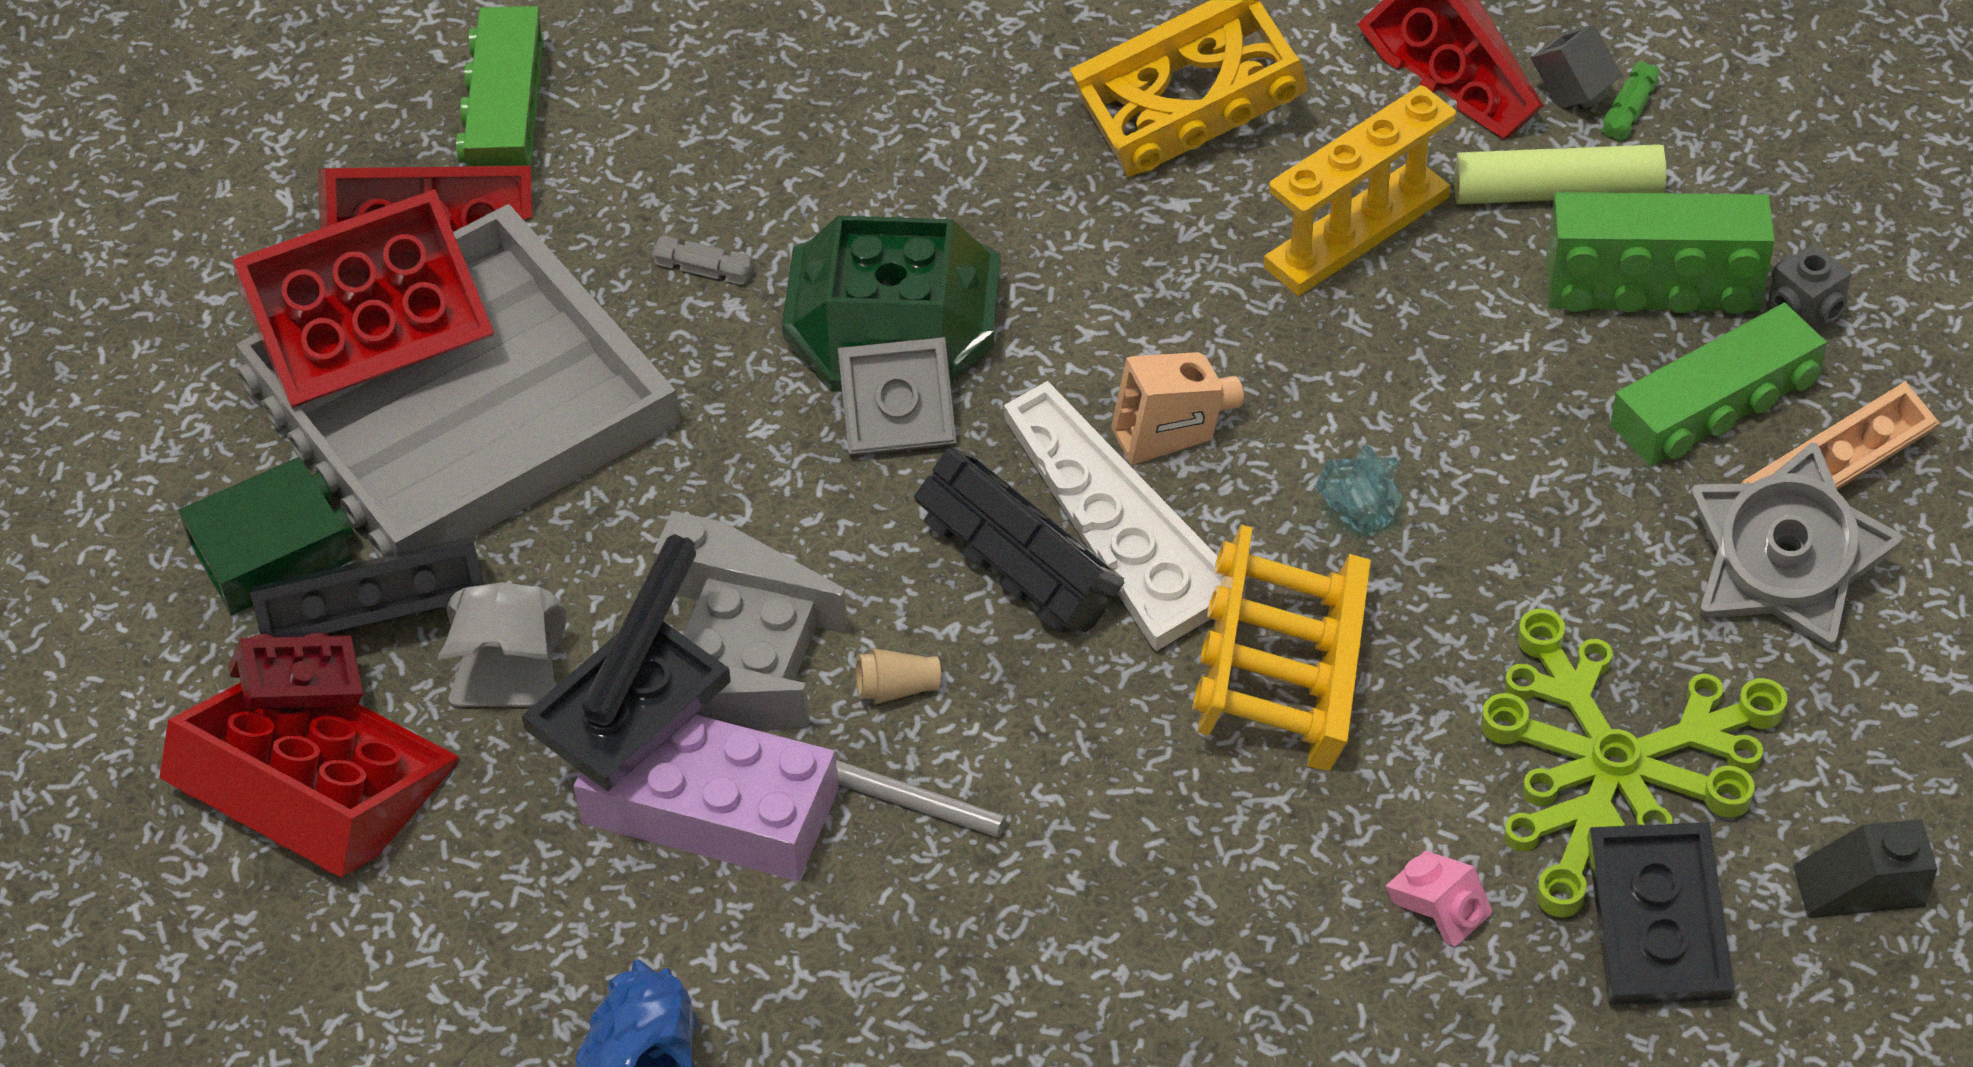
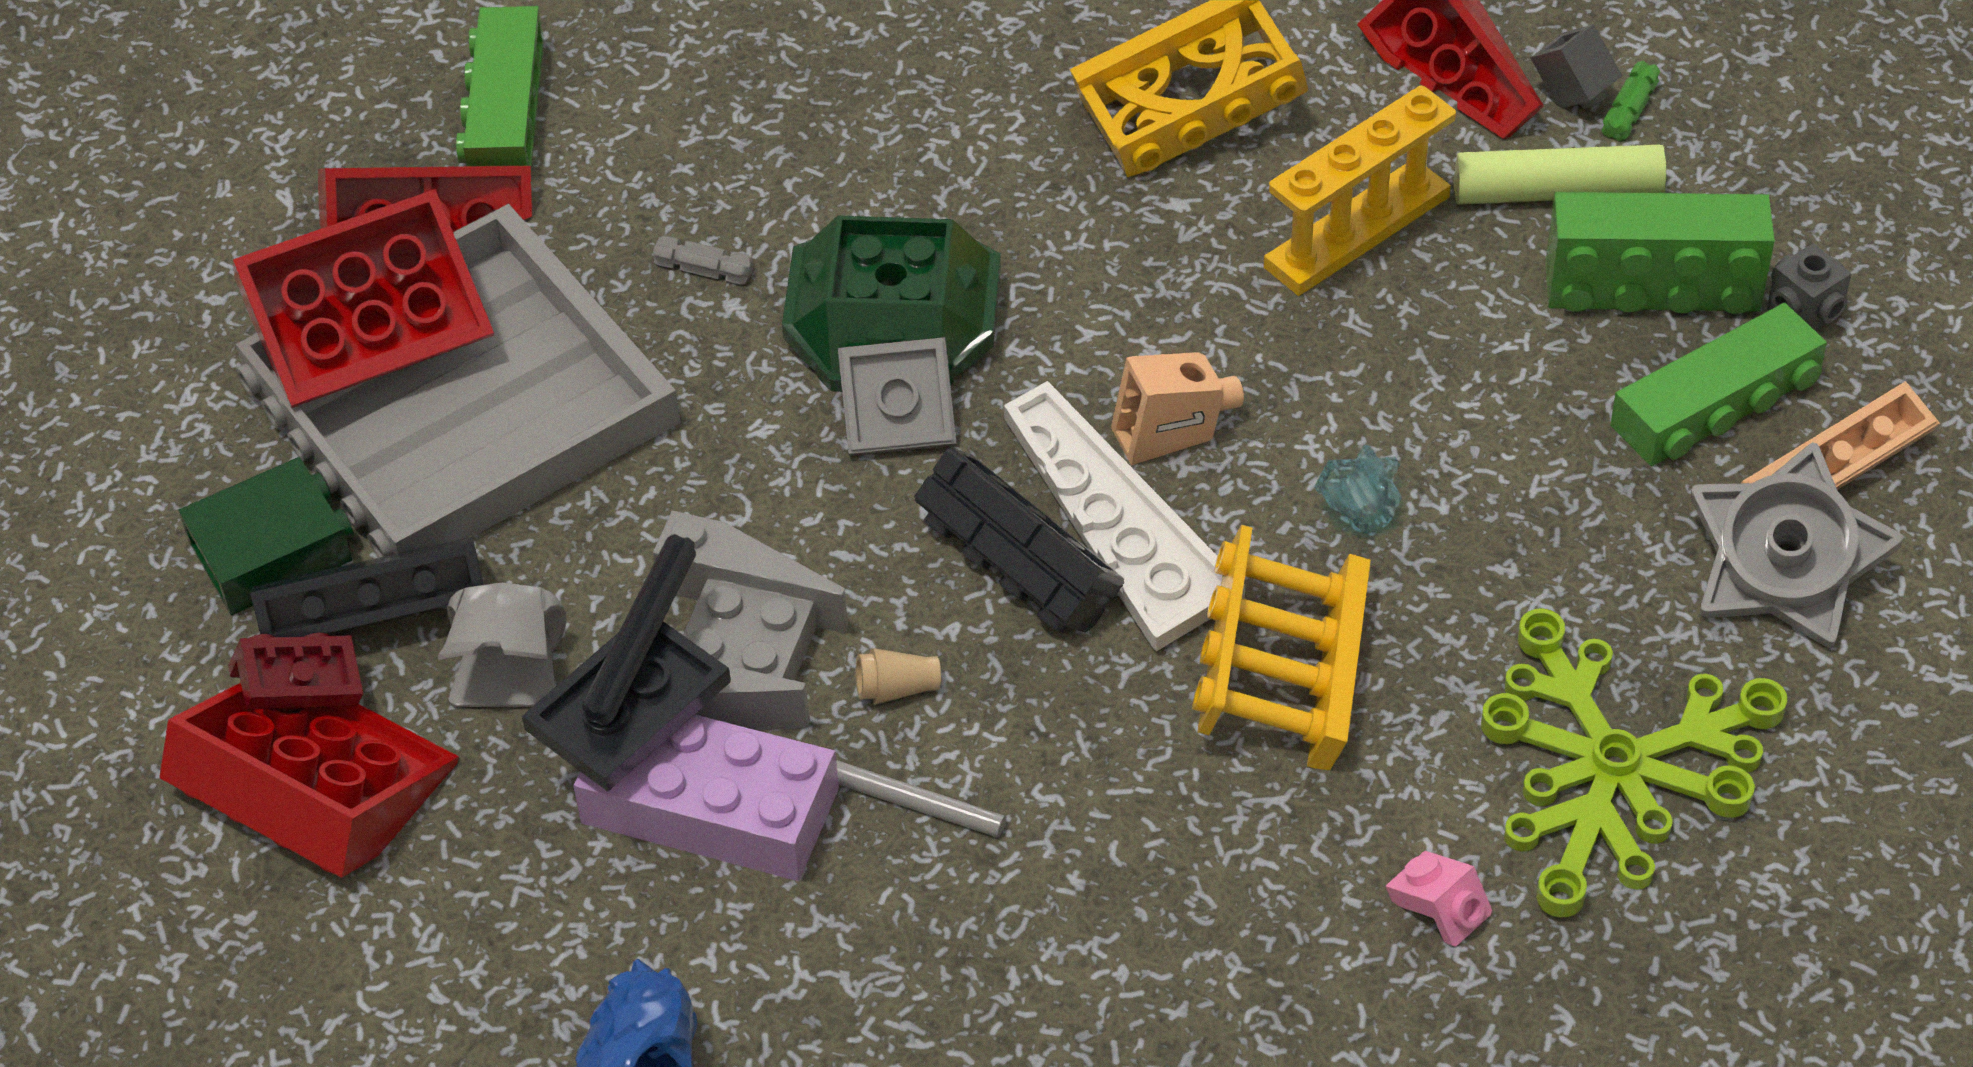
(1659, 913): black plate -> none
(1869, 871): pearl dark grey slope -> none

